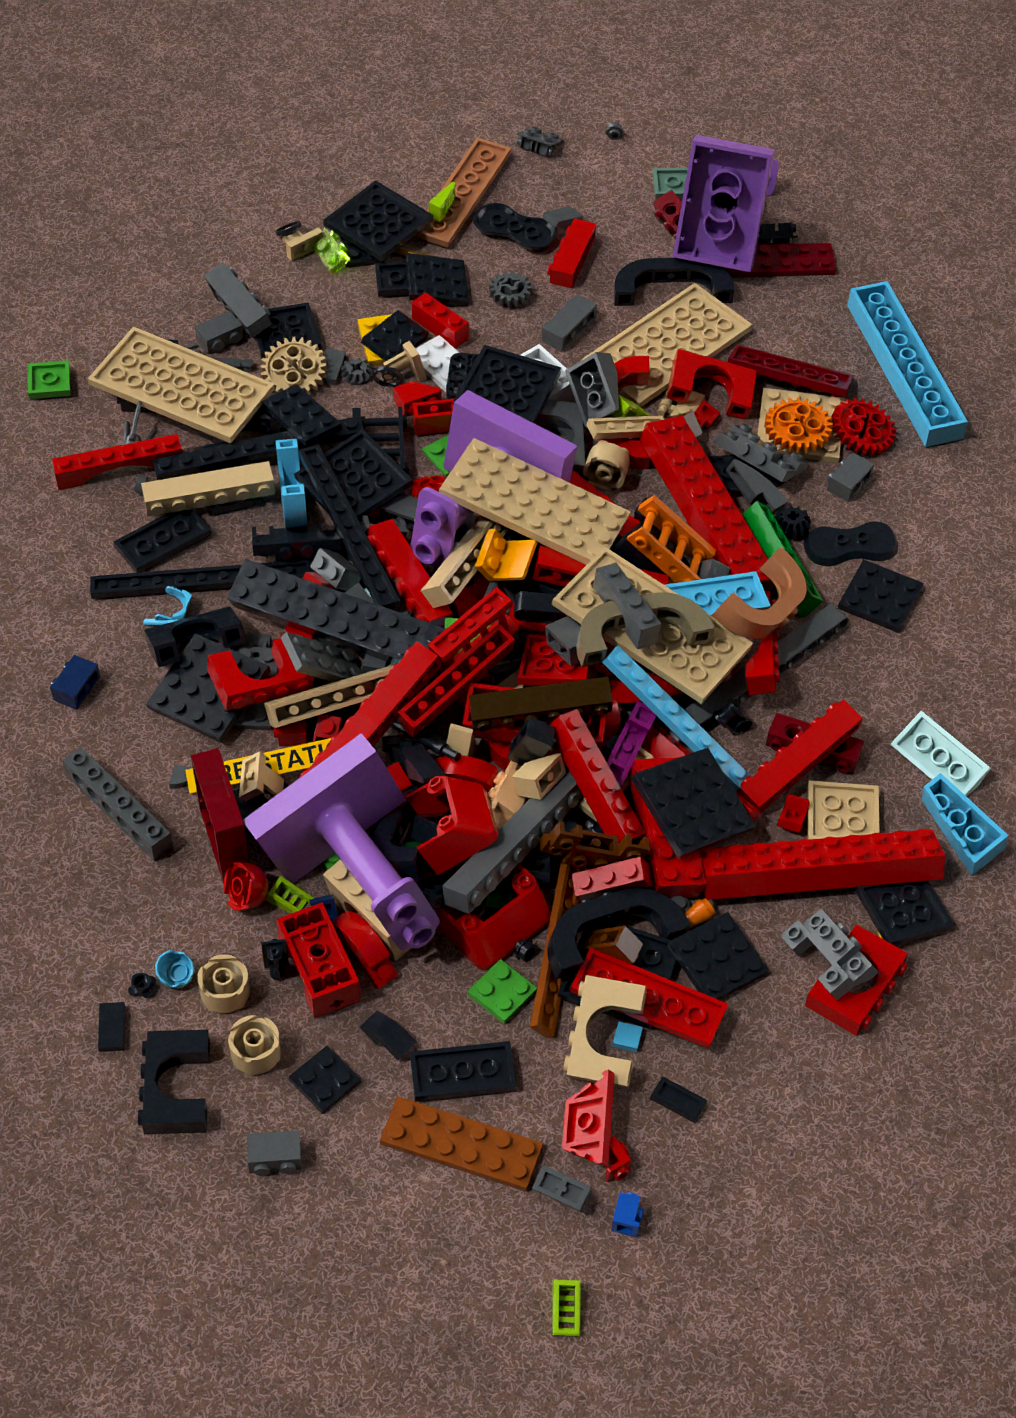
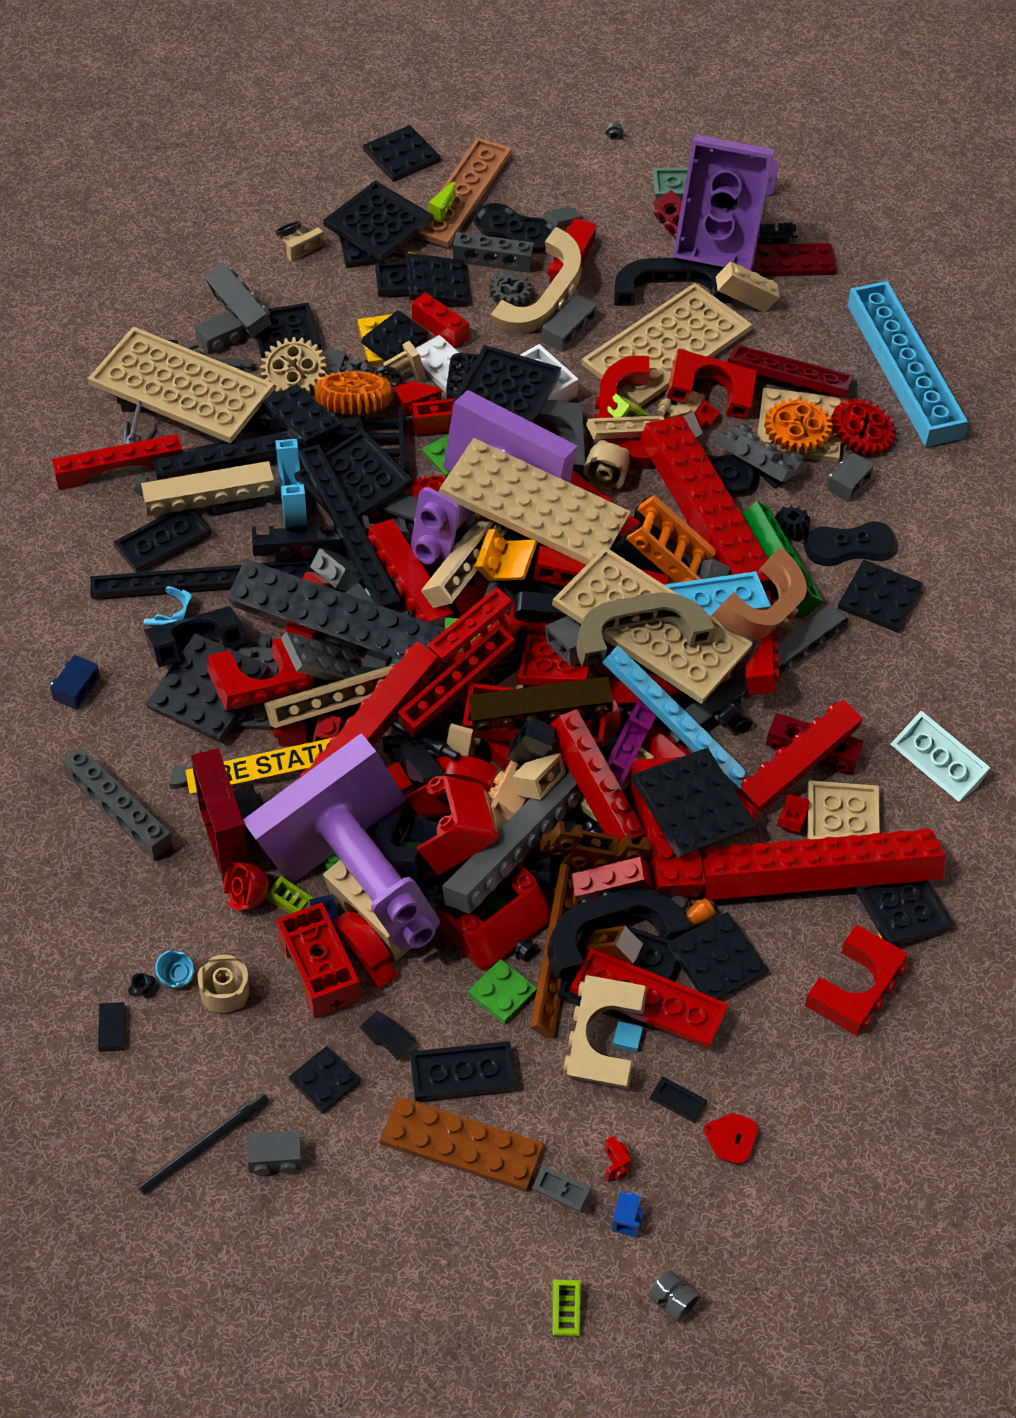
(49, 379): bright green plate -> none
(162, 1052): black arch -> none
(244, 1113): none -> black bar
(254, 1045): tan brick -> none
(257, 776): tan piece -> none
(275, 957): black hinge -> none
(331, 252): clear neon green bracket -> none
(353, 392): none -> orange gear
(401, 153): none -> black plate
(493, 252): none -> dark grey brick
(533, 317): none -> tan arch
(536, 139): dark grey hinge -> none
(589, 1121): red wing -> none
(594, 386): dark grey slope -> none
(639, 620): dark grey arch -> none
(671, 1293): none -> dark grey wheel
(724, 1134): none -> red piece
(747, 286): none -> tan brick
(755, 486): dark grey slope -> none
(848, 963): dark grey bracket -> none
(963, 824): medium azure wedge -> none

